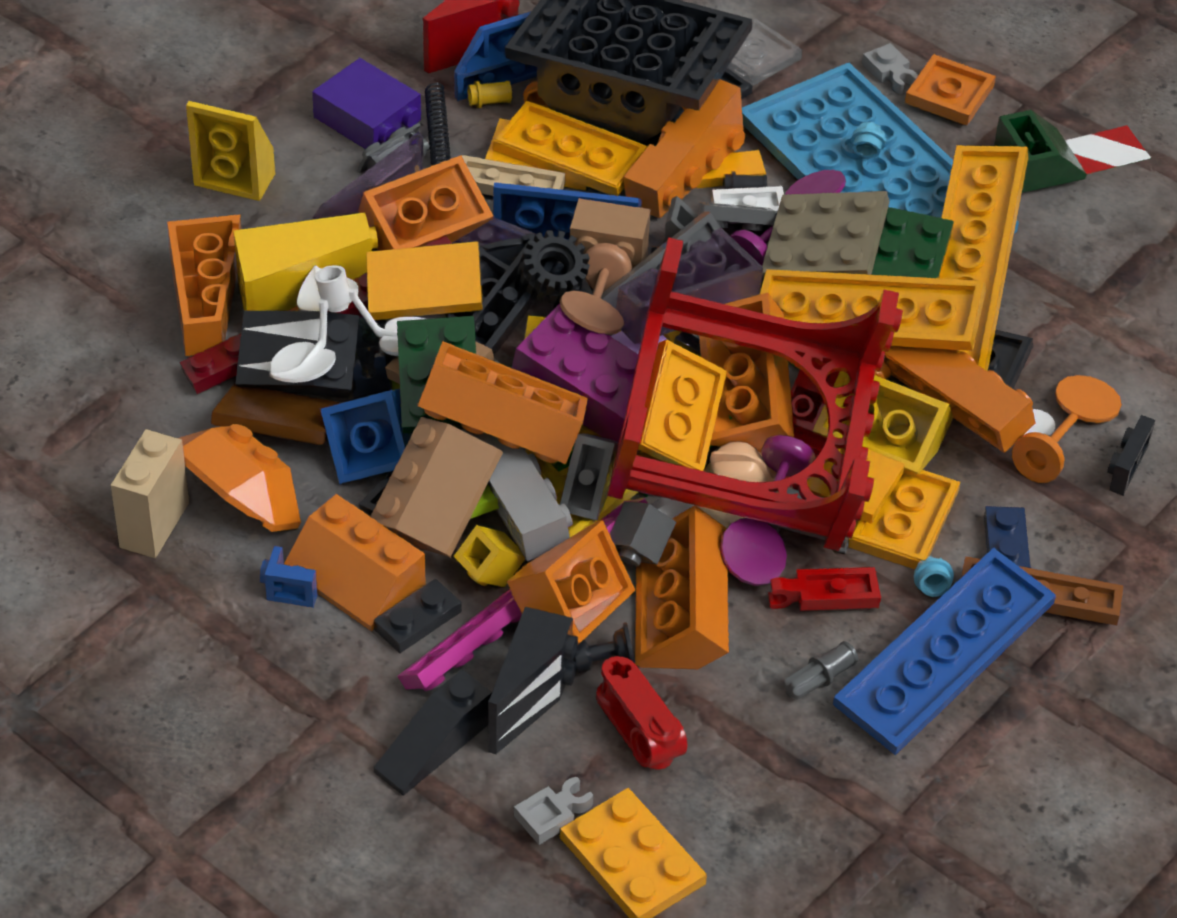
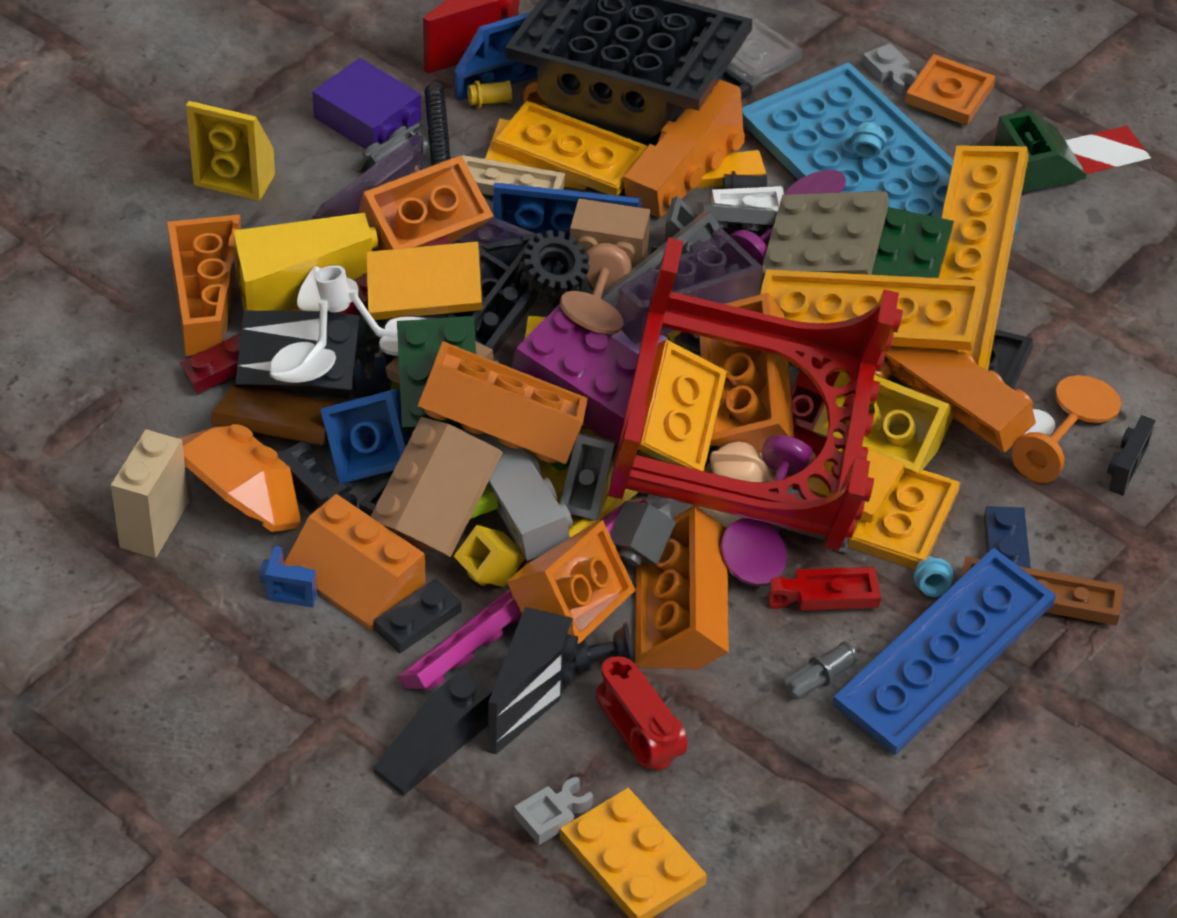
(311, 481): none -> black hinge

